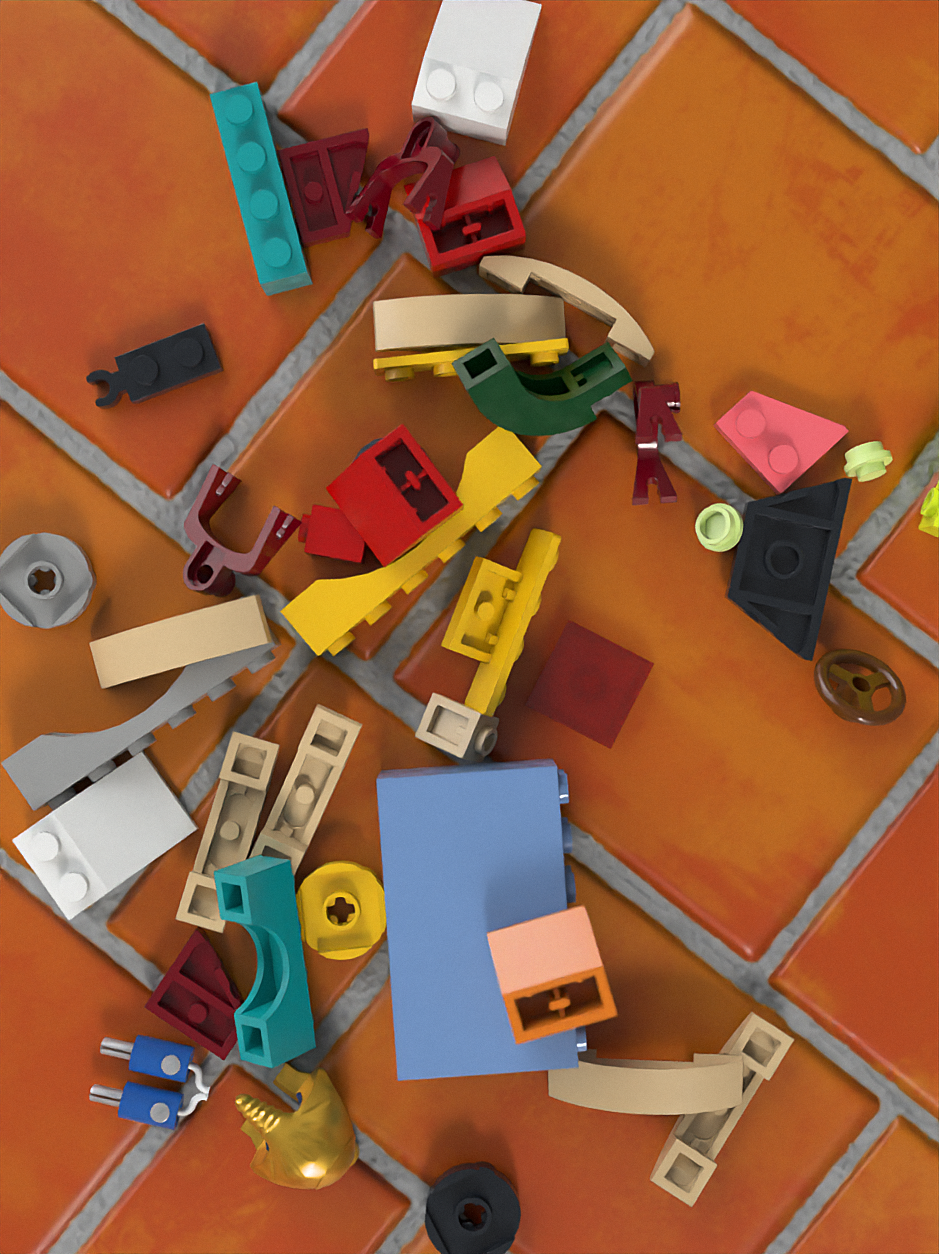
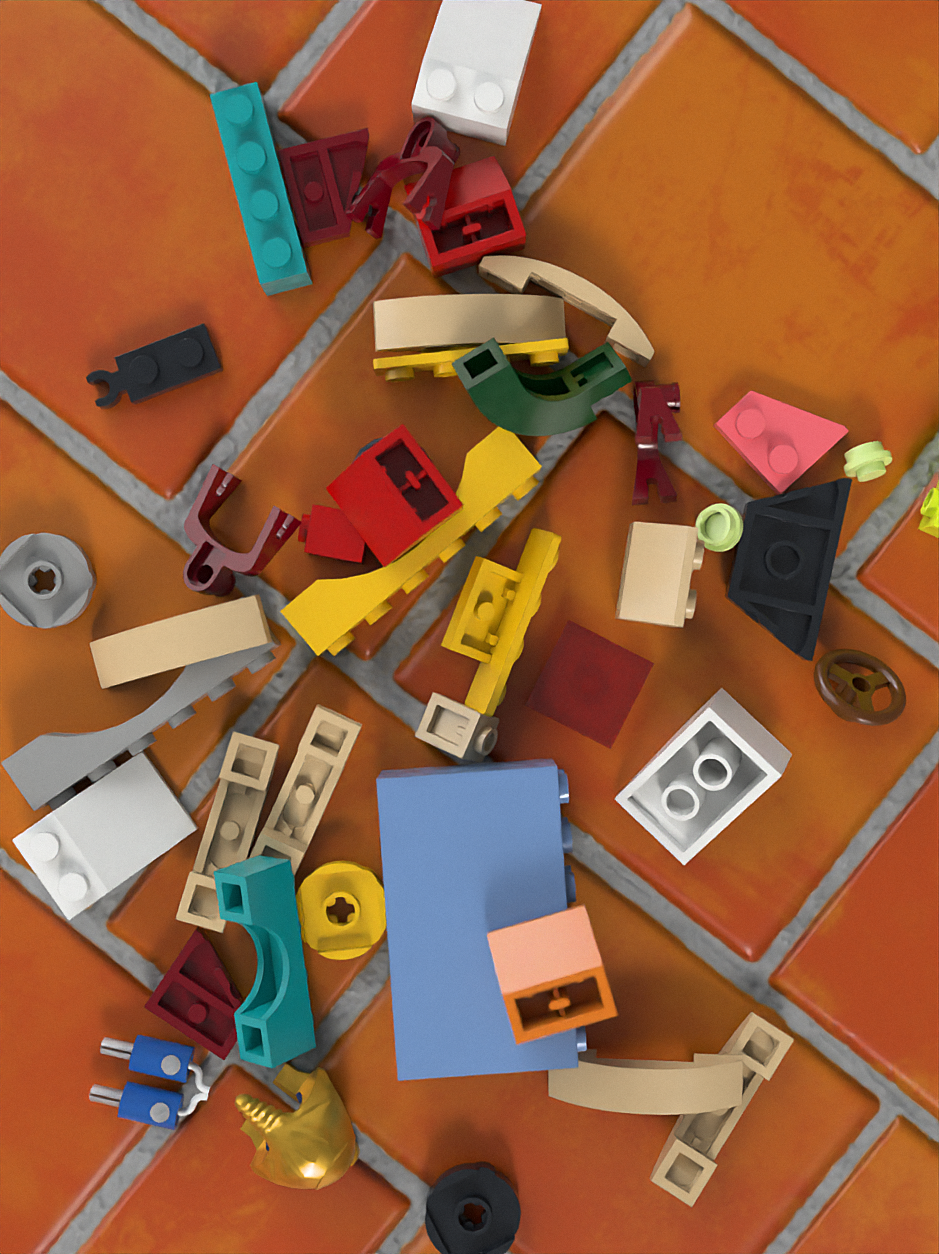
(659, 574): none -> tan slope
(704, 776): none -> white slope

